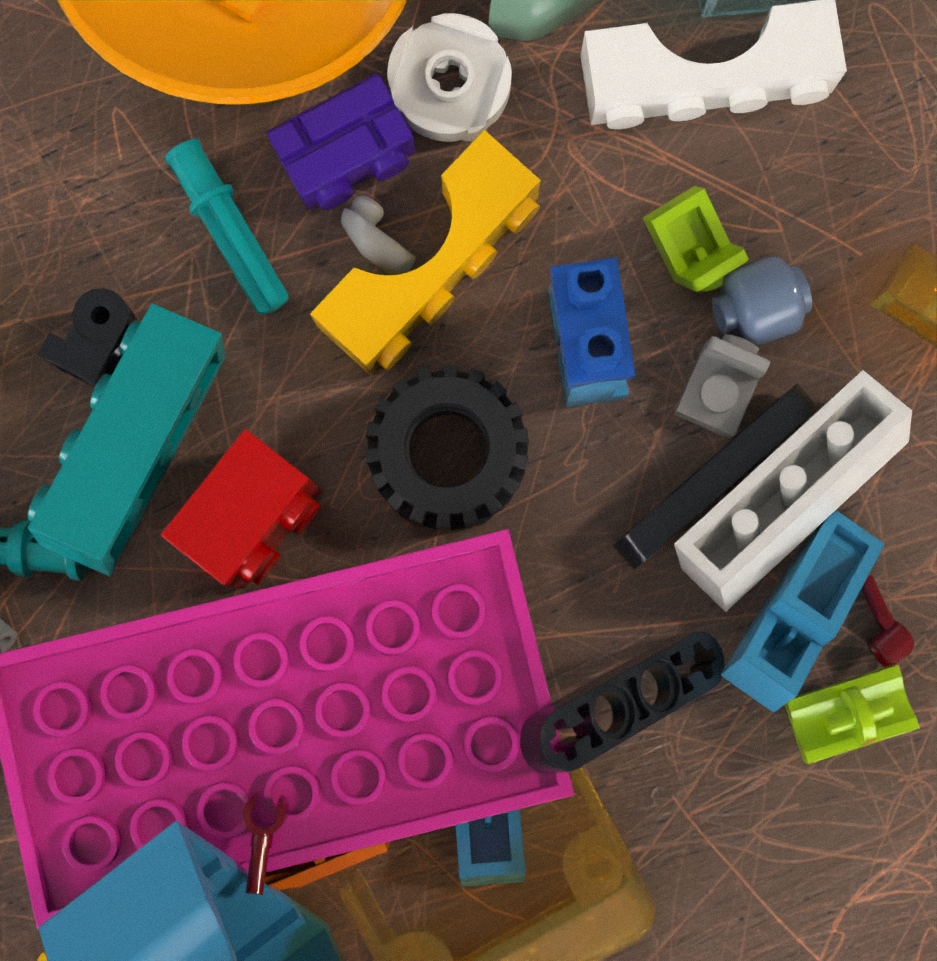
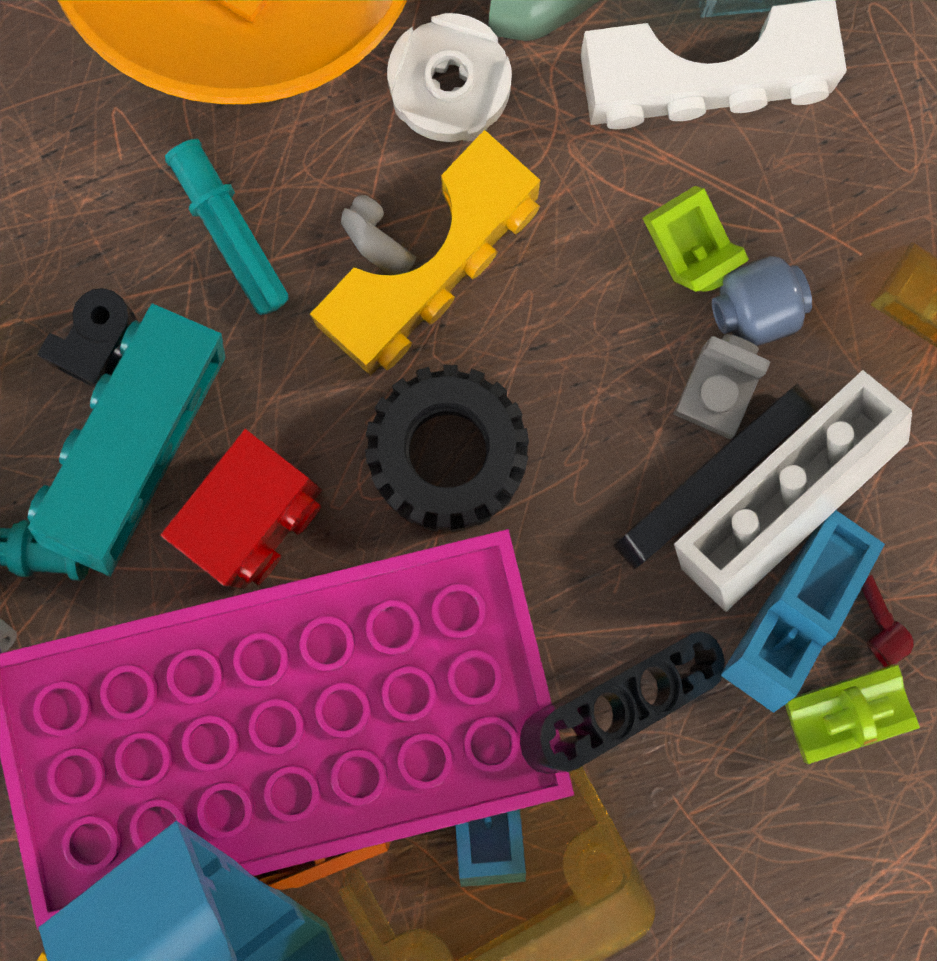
(261, 841): dark red hand -> none
(343, 144): dark purple brick -> none
(591, 332): blue hips -> none

